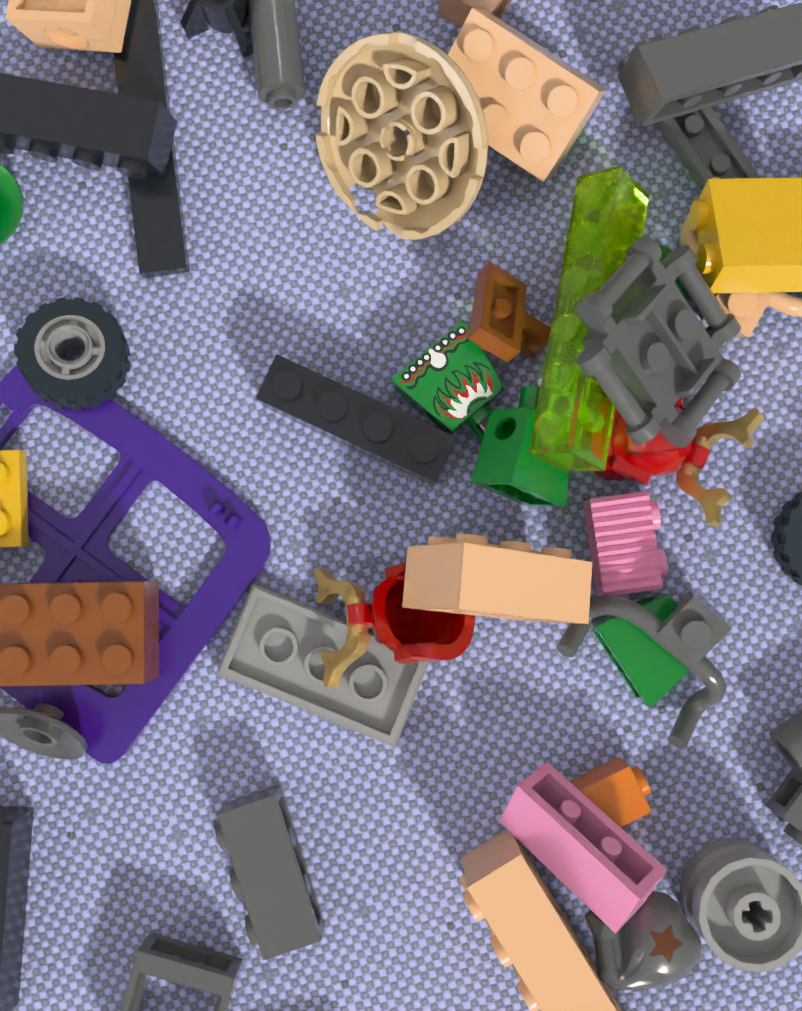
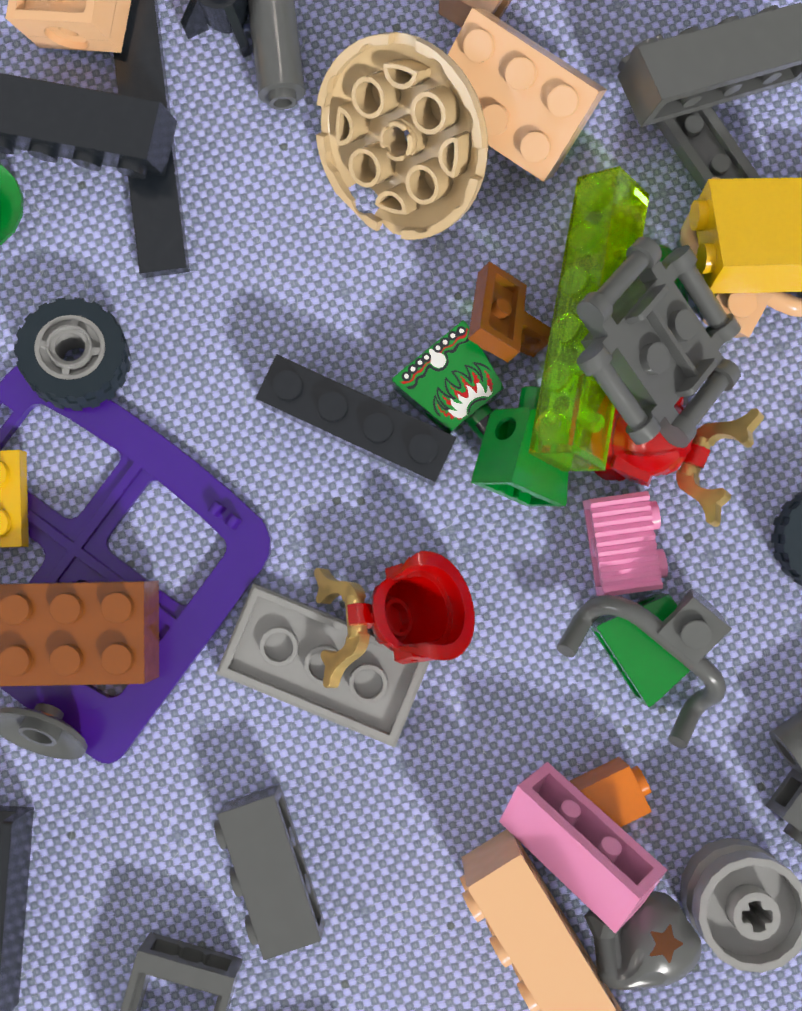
(497, 580): light nougat brick -> none

